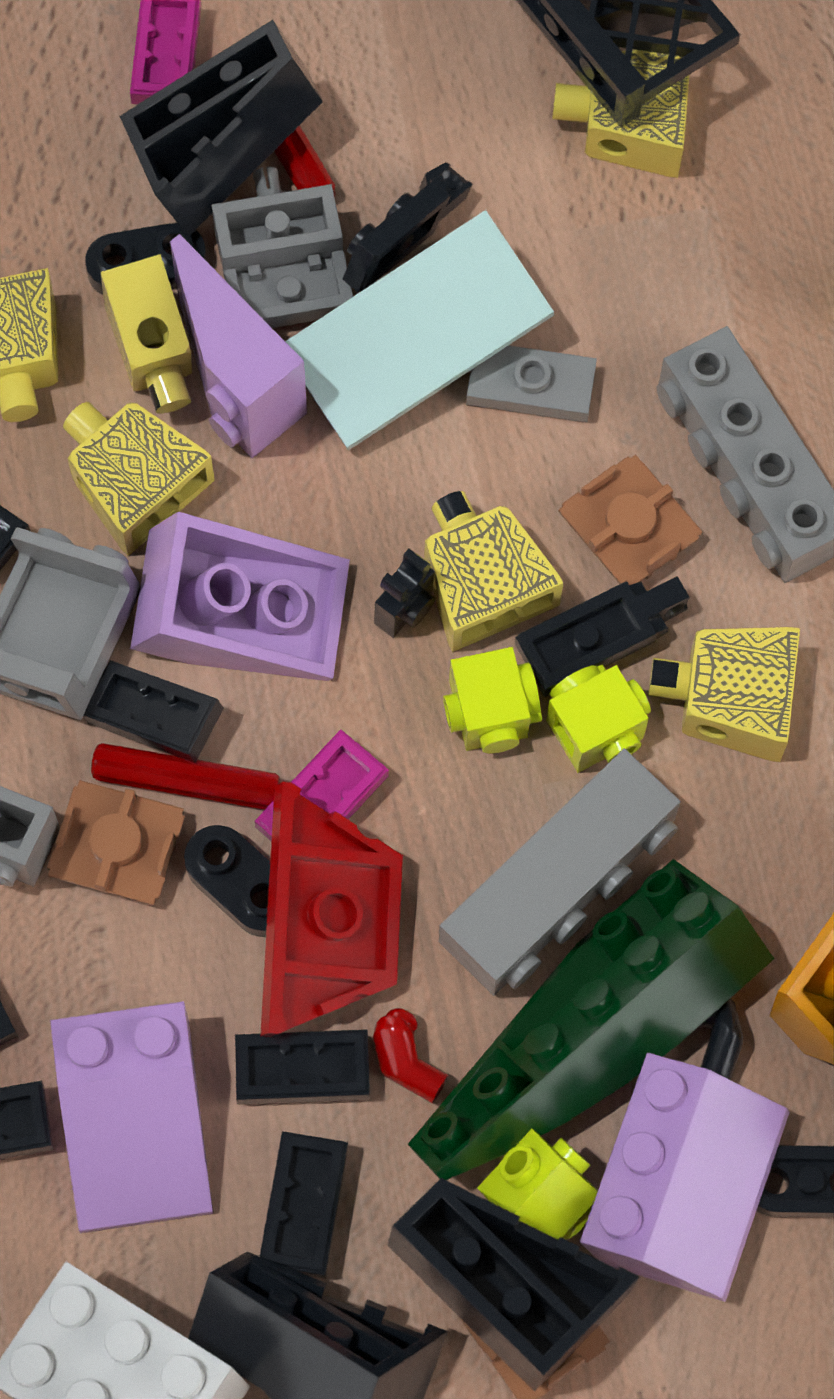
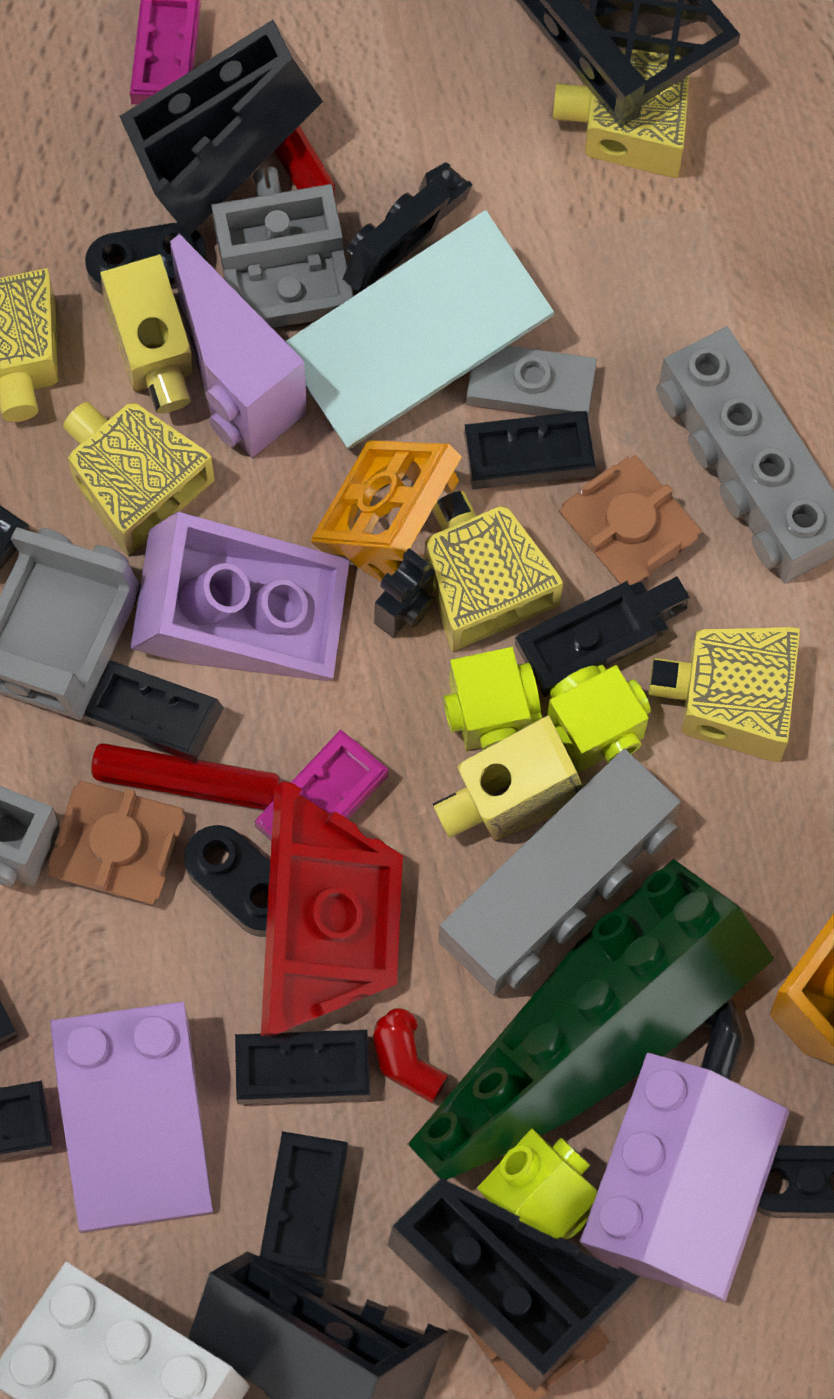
(379, 464): none -> light orange piece
(529, 449): none -> black plate
(534, 770): none -> light yellow torso

